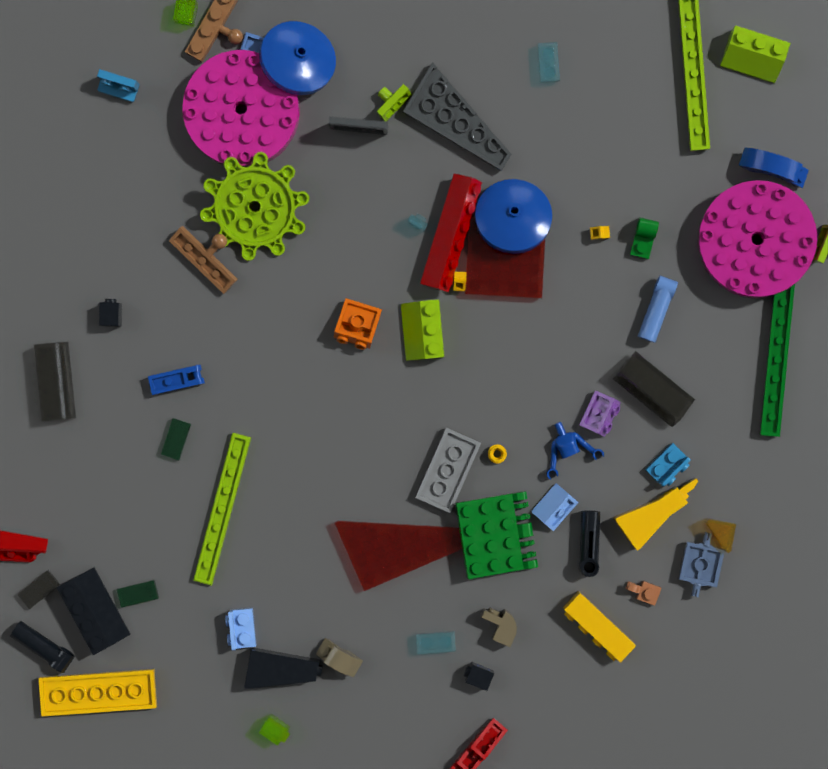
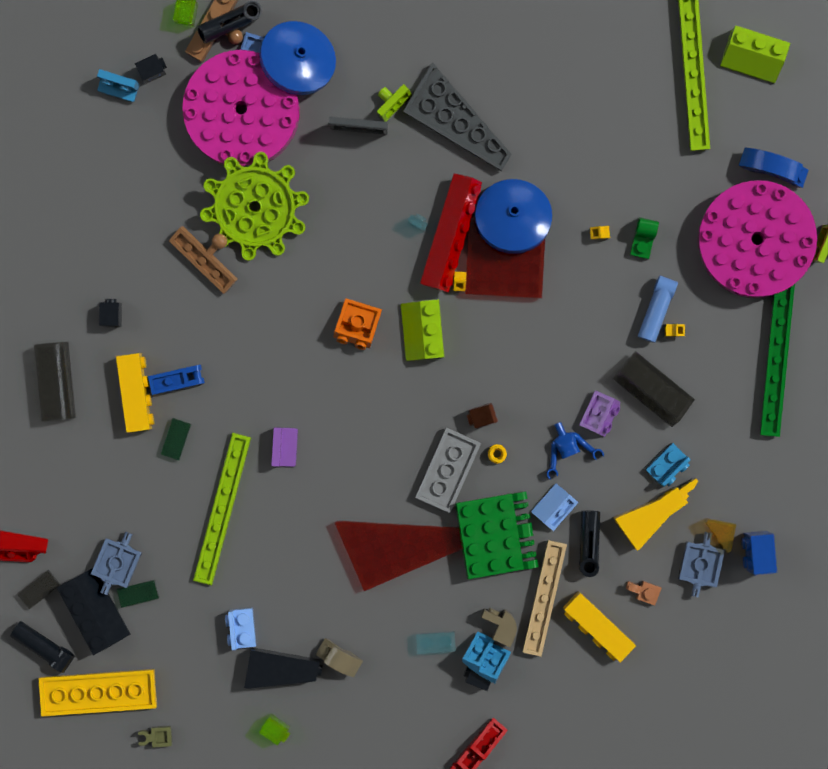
(116, 563): none -> sand blue plate
(134, 392): none -> yellow brick
(151, 68): none -> black brick
(159, 736): none -> olive plate
(212, 30): none -> black piece
(284, 446): none -> medium lavender panel
(482, 416): none -> copper slope
(486, 657): none -> dark azure slope
(544, 598): none -> tan plate
(548, 62): clear light blue plate -> none
(674, 330): none -> yellow piece
(759, 552): none -> blue brick

